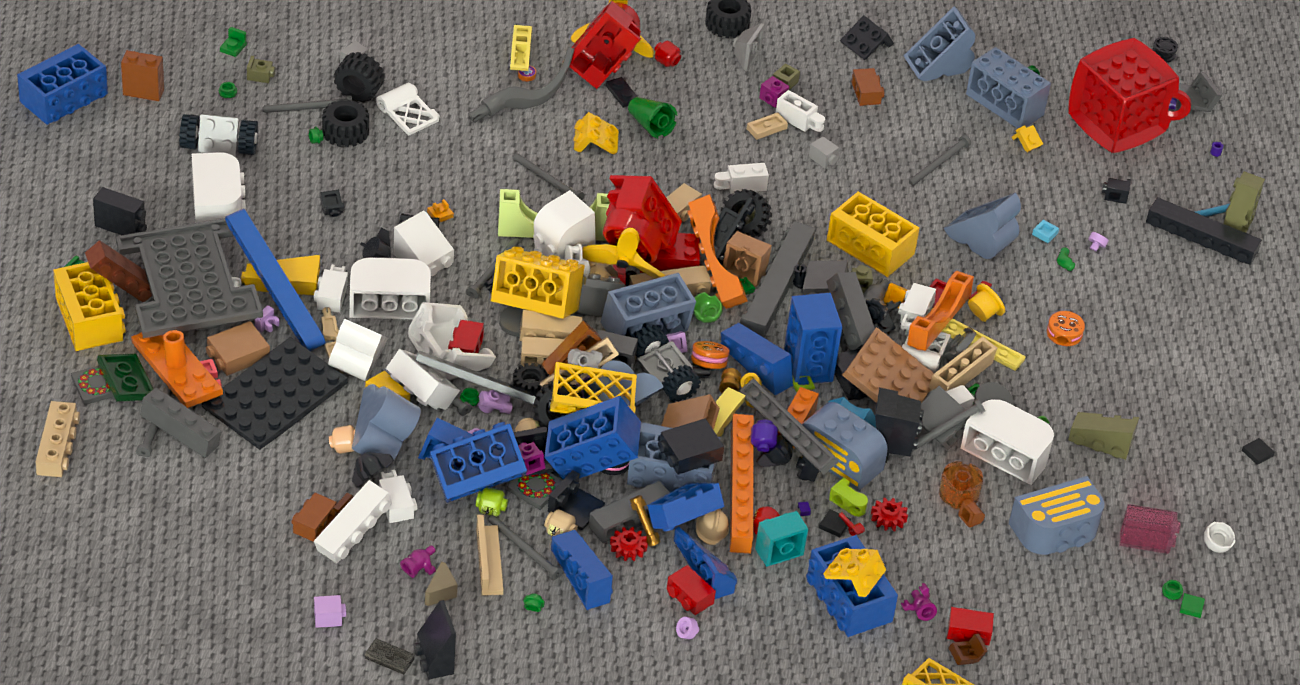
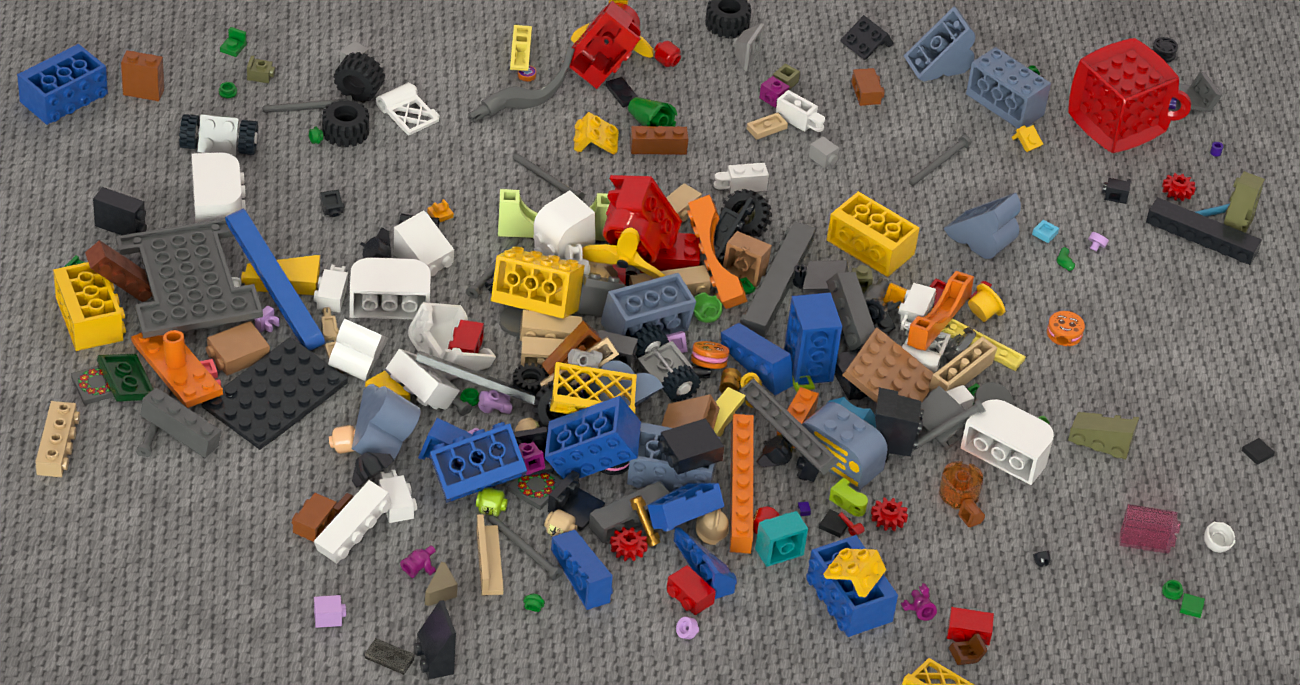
(659, 140): none -> dark orange brick
(764, 435): dark purple head -> none
(1042, 558): none -> black hinge
(1057, 516): sand blue brick -> none
(1178, 187): none -> red gear

